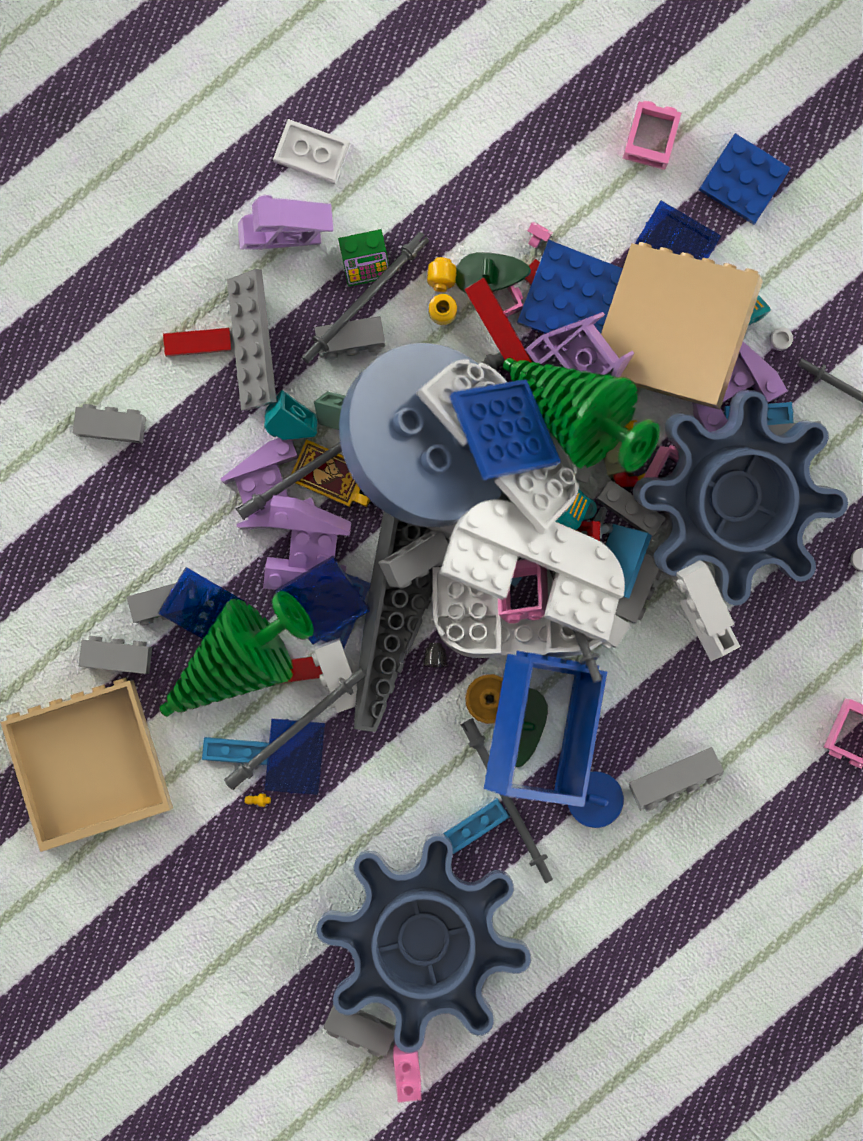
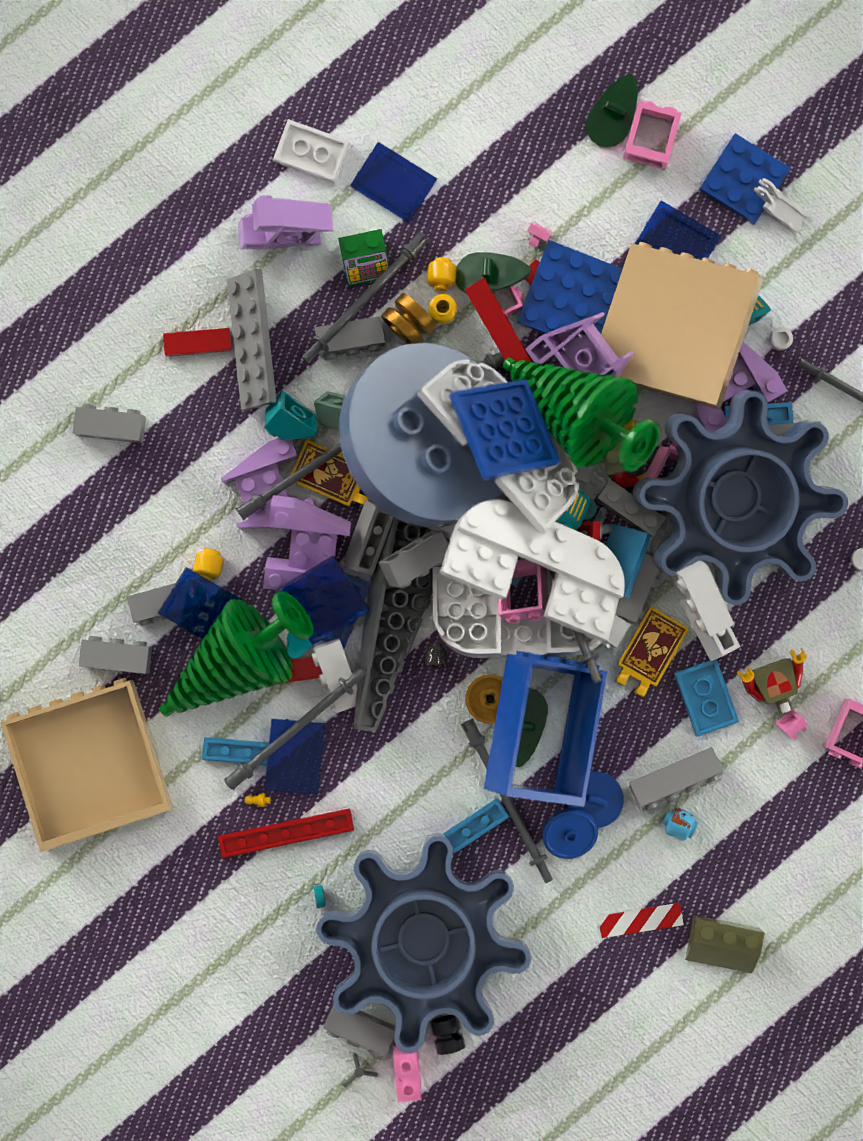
(208, 563): none -> yellow head
(286, 833): none -> red tile
(297, 647): none -> teal tile
(319, 896): none -> teal tile
(359, 1072): none -> dark grey plant
(368, 538): none -> light grey brick
(393, 182): none -> clear blue piece
(409, 320): none -> pearl gold wheel
(447, 1032): none -> black wheel
(569, 833): none -> blue shield
(613, 113): none -> dark green shield
(640, 920): none -> sticker
(650, 650): none -> tile
(680, 824): none -> medium azure head
(706, 697): none -> dark azure tile
(724, 944): none -> olive slope
(775, 681): none -> torso
(780, 206): none -> white arm
(791, 724): none -> bright pink tile

